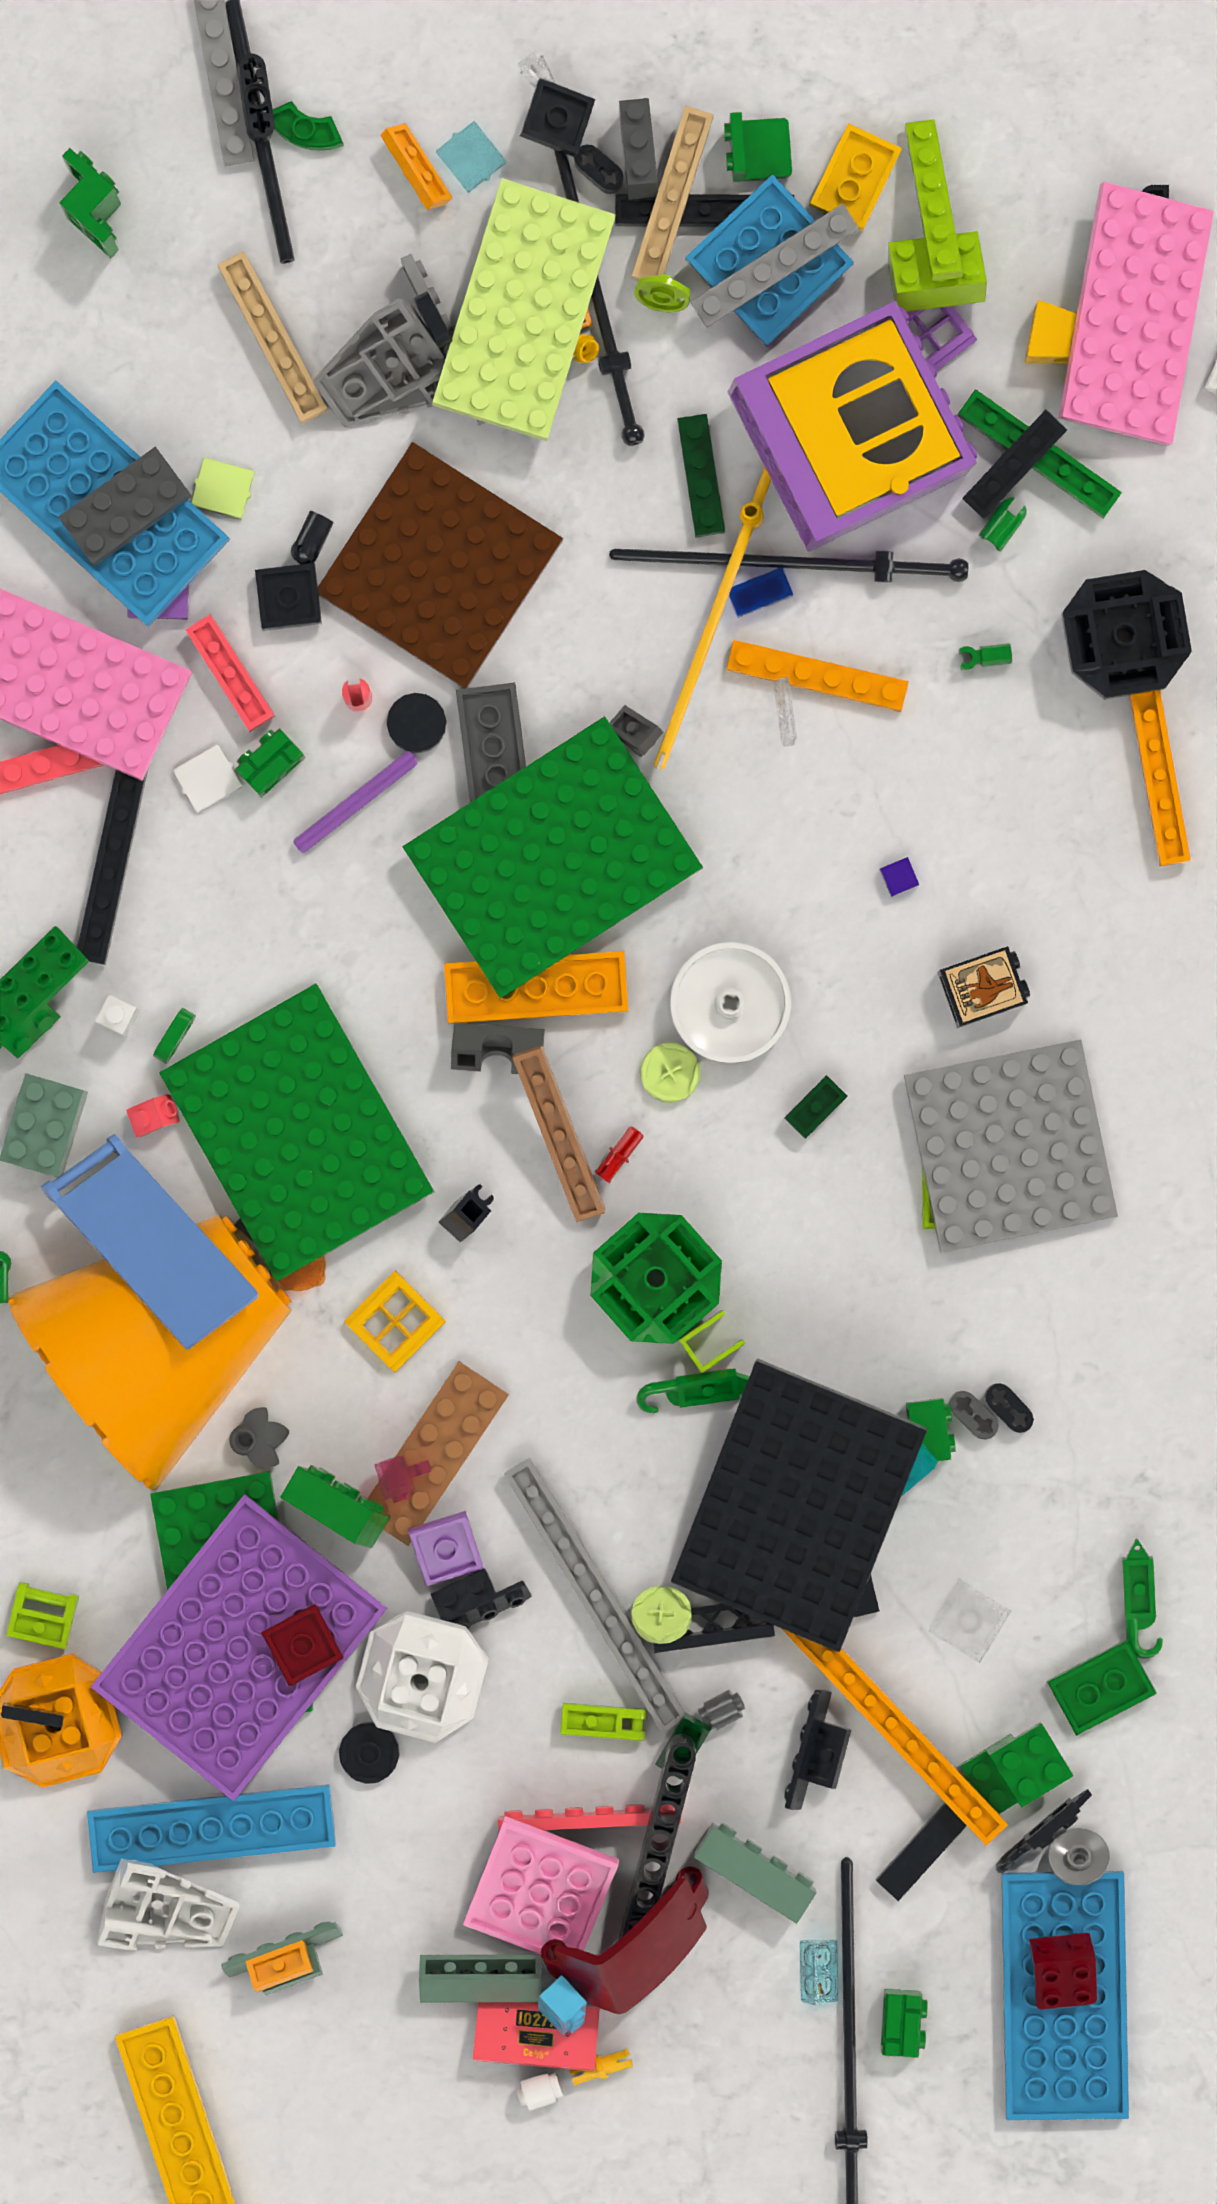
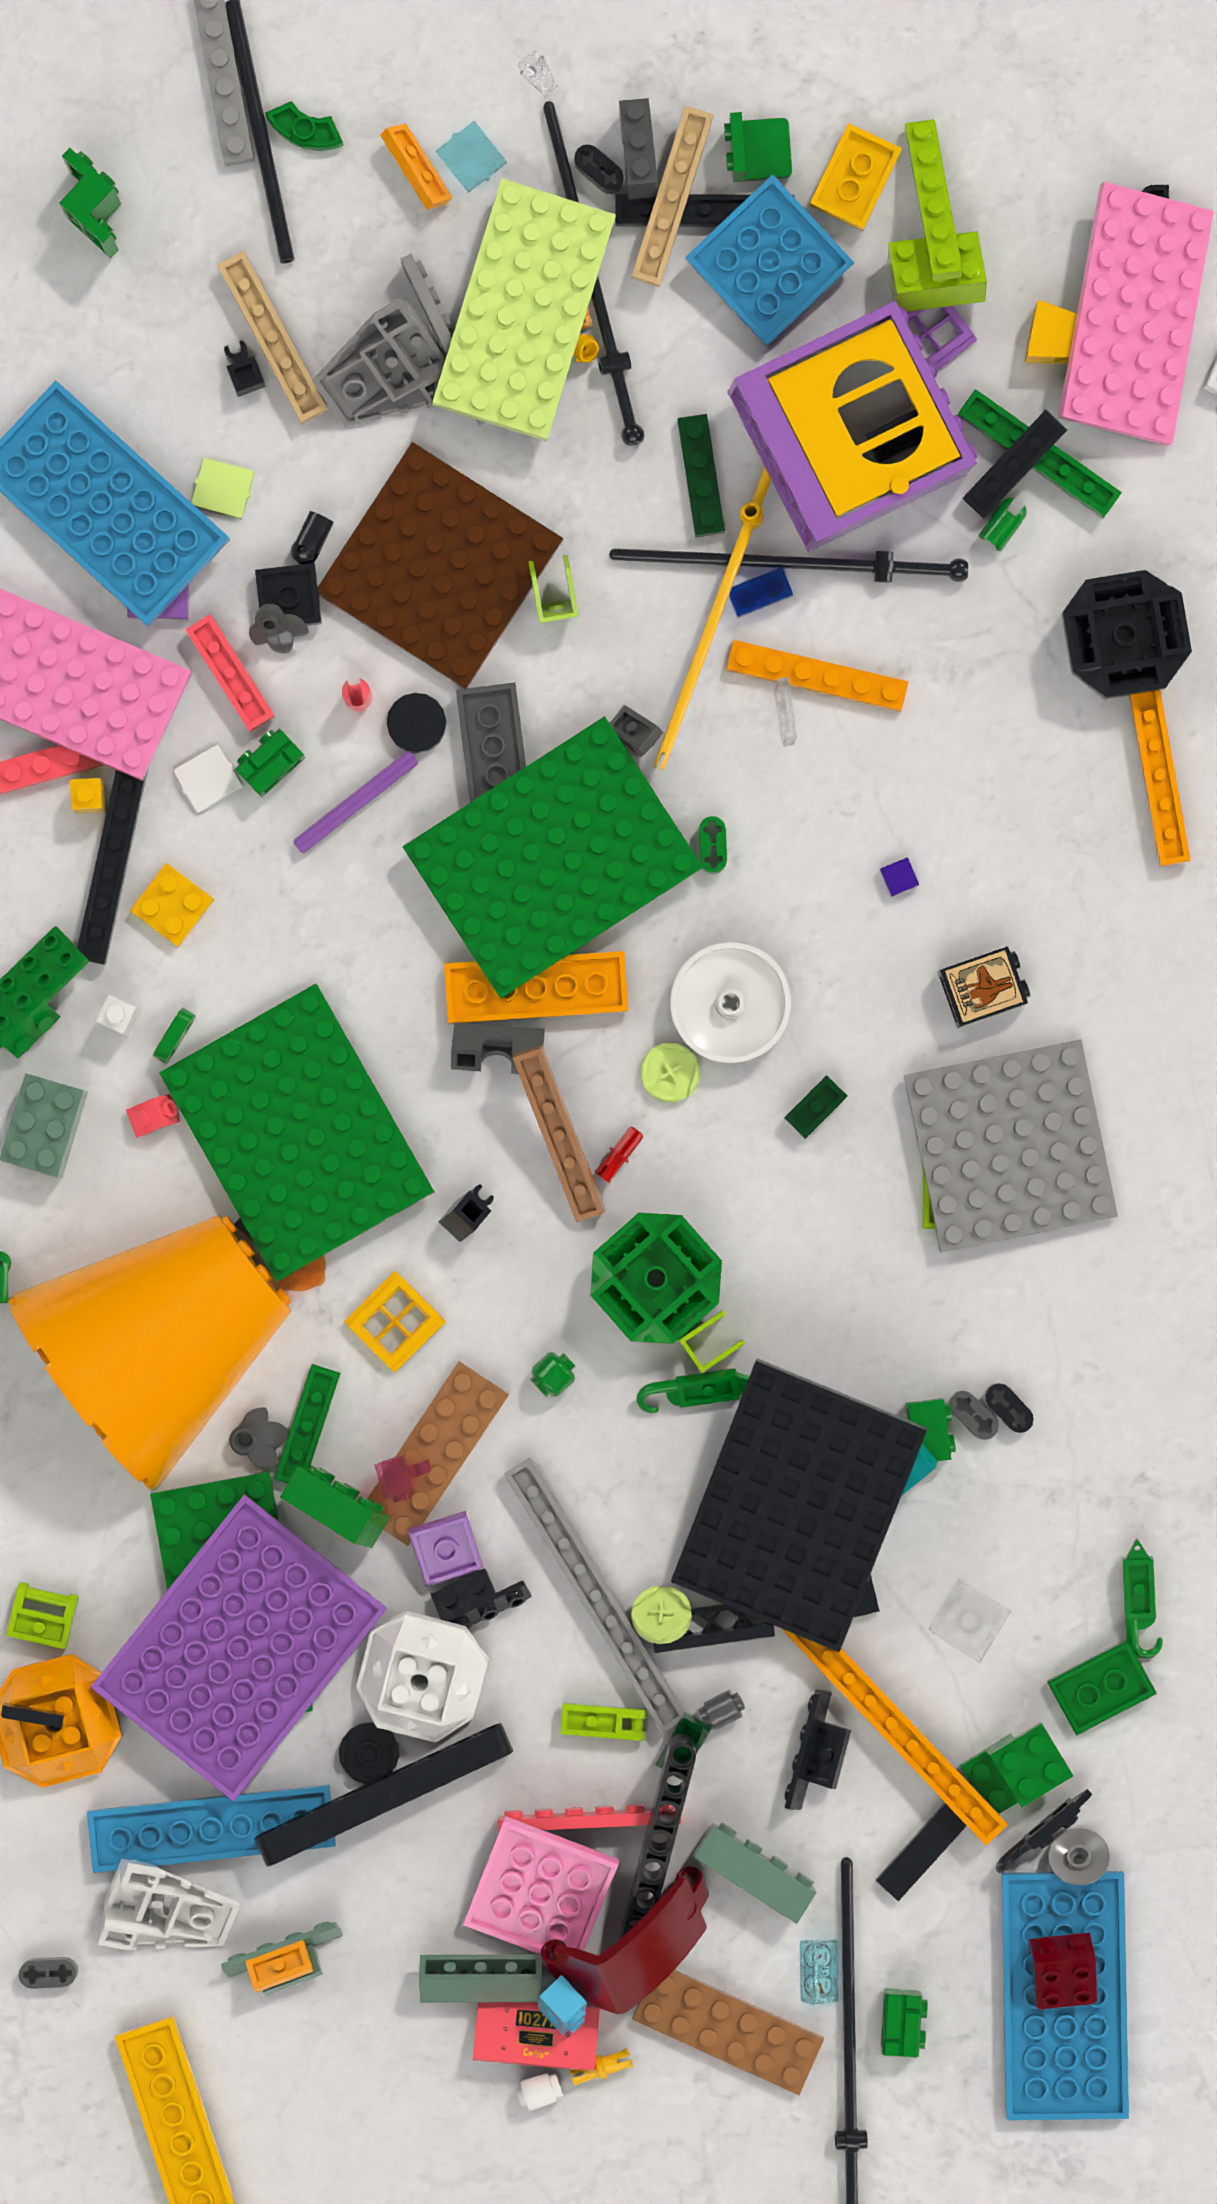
(48, 1965): none -> dark grey beam
(88, 795): none -> yellow brick
(125, 506): dark grey plate -> none
(152, 1244): medium blue flag -> none
(172, 905): none -> yellow plate
(244, 372): none -> black plate
(267, 117): black beam -> none
(276, 628): none -> dark grey plate
(302, 1645): dark red tile -> none
(308, 1421): none -> green tile
(383, 1794): none -> black beam
(433, 319): black beam -> none
(553, 1374): none -> green head
(557, 117): black plate -> none
(568, 607): none -> lime piece
(662, 293): lime wheel -> none
(705, 845): none -> green beam
(731, 2030): none -> medium nougat plate
(774, 265): light grey plate -> none
(899, 443): none -> black plate
(987, 655): green bar -> none

